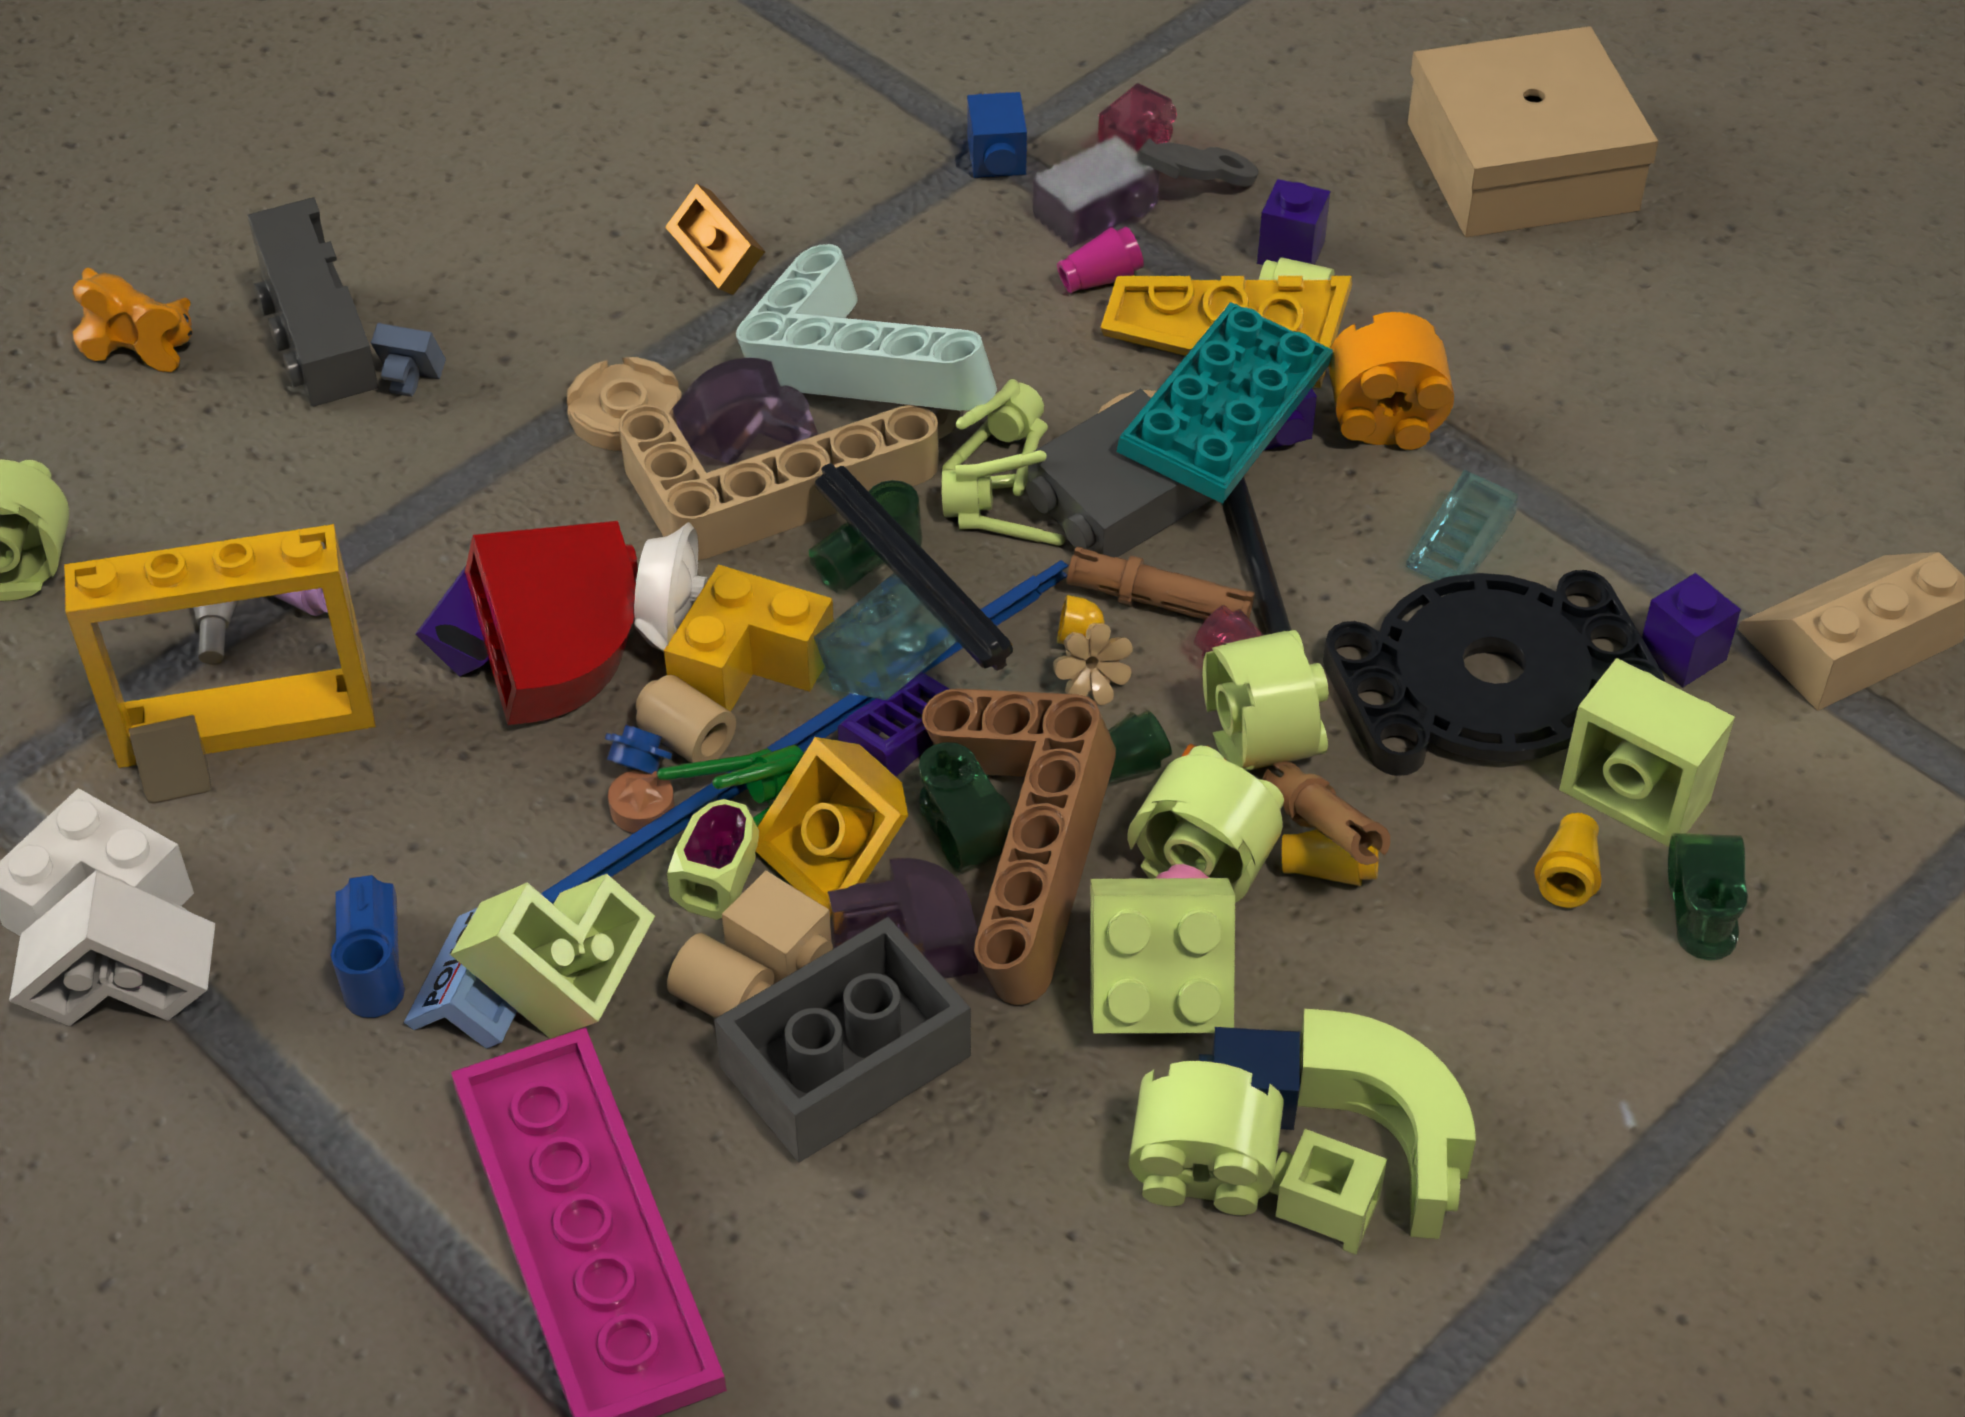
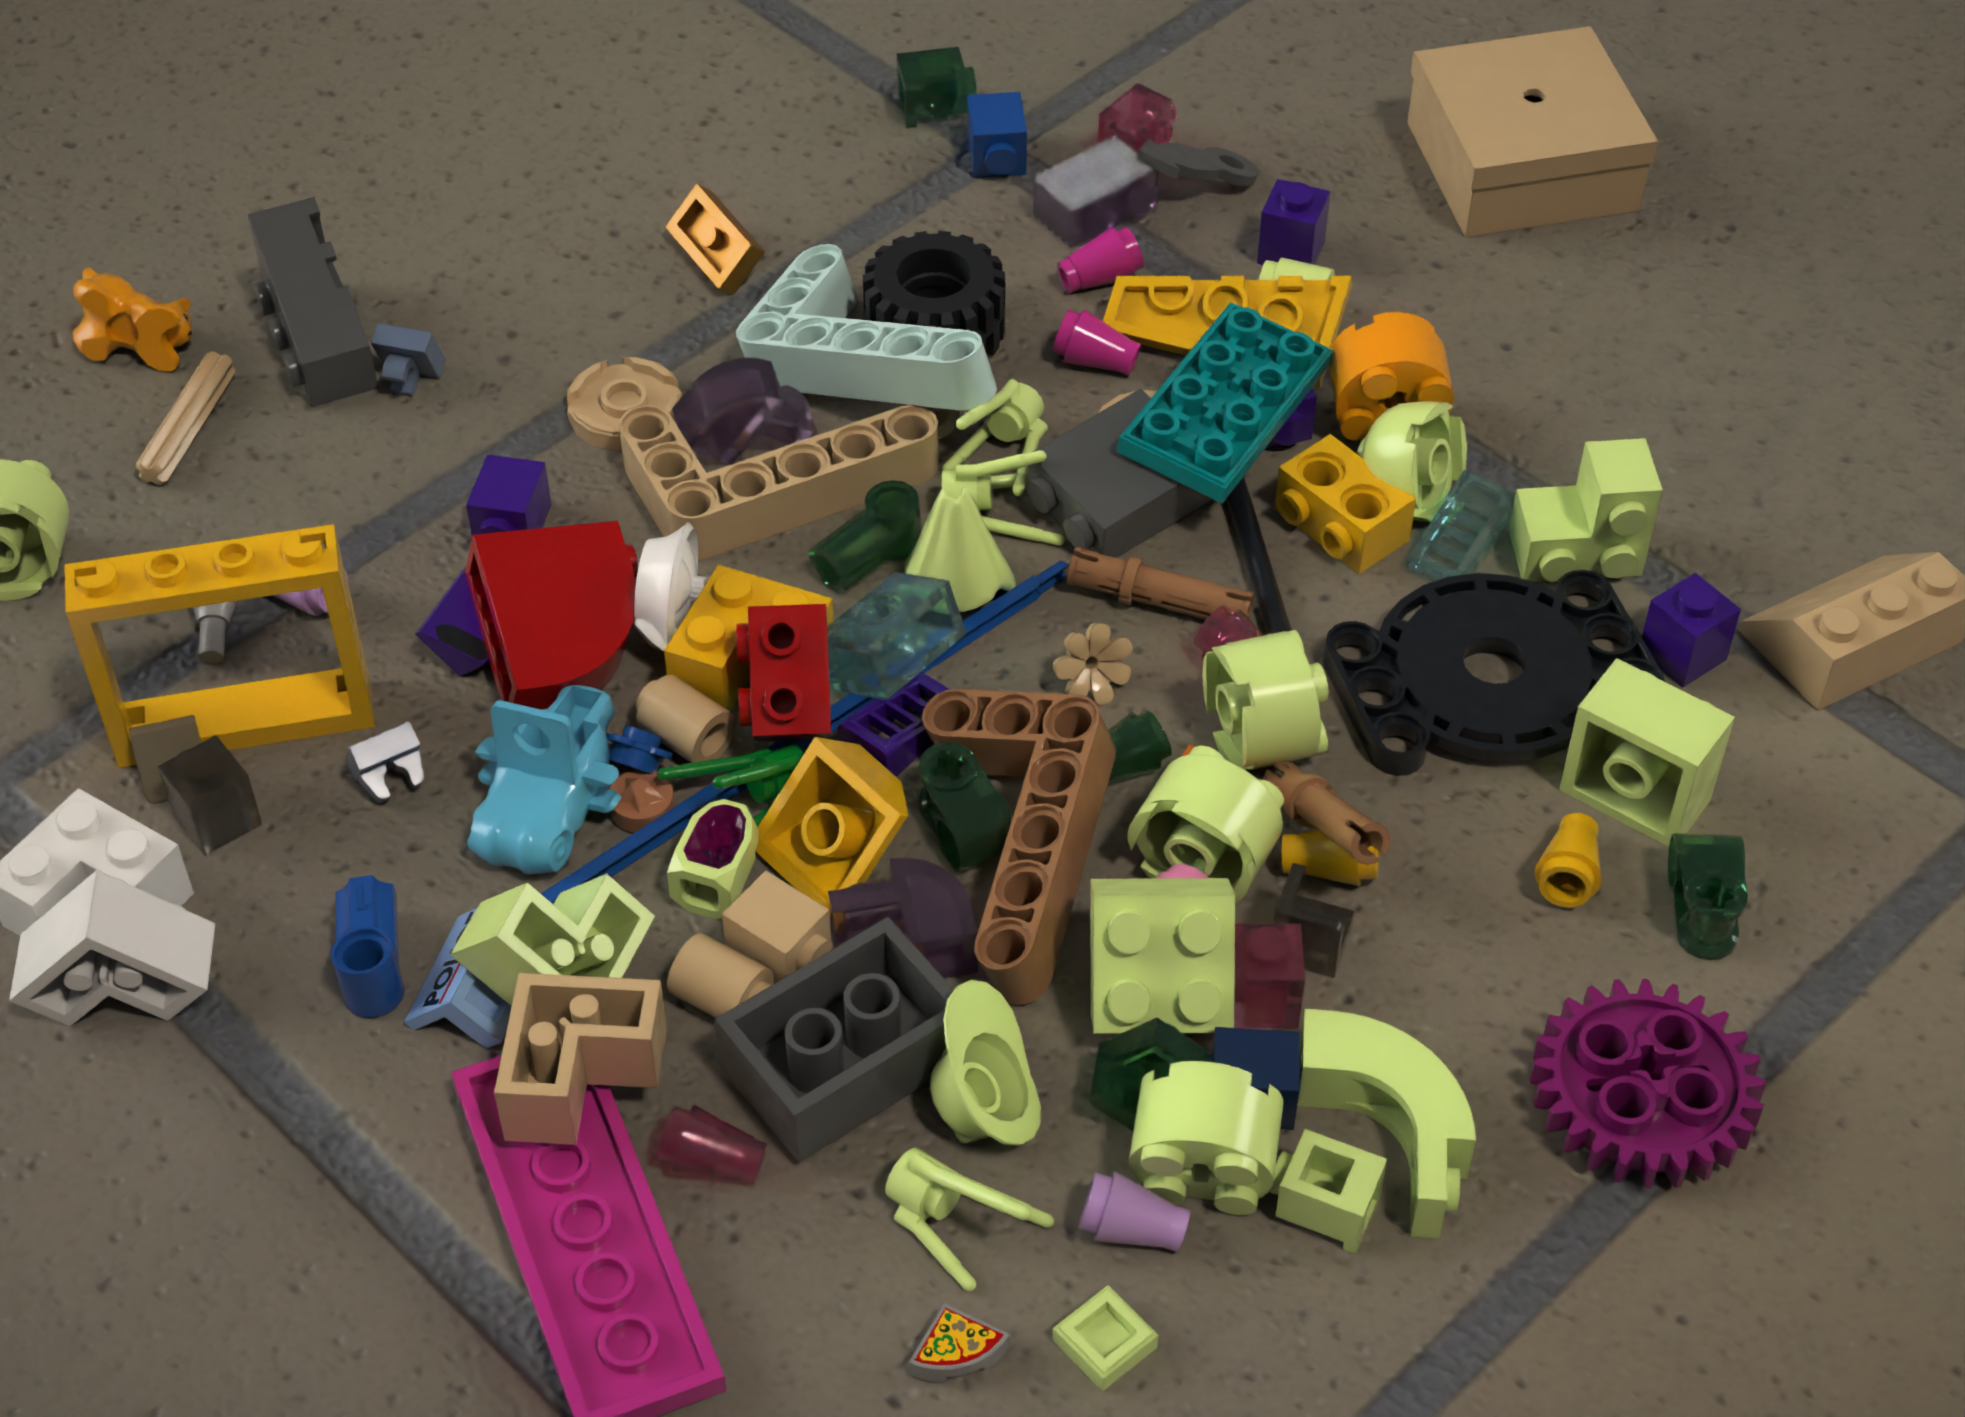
(185, 418): none -> tan axle
(210, 795): none -> clear smoke brick
(391, 749): none -> tile
(509, 496): none -> dark purple brick
(543, 779): none -> medium azure piece
(570, 1036): none -> tan brick
(709, 1147): none -> clear pink cone
(786, 672): none -> red brick
(915, 568): black axle -> none
(932, 1189): none -> yellowish green plant
(933, 84): none -> clear green brick
(937, 284): none -> black tyre
(957, 1346): none -> tile
(961, 550): none -> yellowish green hat
(984, 1073): none -> yellowish green piece
(1077, 616): yellow hinge -> none
(1094, 344): none -> dark pink cone
(1105, 1338): none -> yellowish green tile
(1131, 1055): none -> clear green bracket
(1131, 1214): none -> lavender cone
(1268, 976): none -> clear pink brick
(1322, 925): none -> clear smoke panel
(1343, 504): none -> yellow brick
(1417, 452): none -> yellowish green cylinder
(1592, 525): none -> yellowish green brick
(1647, 1083): none -> magenta gear

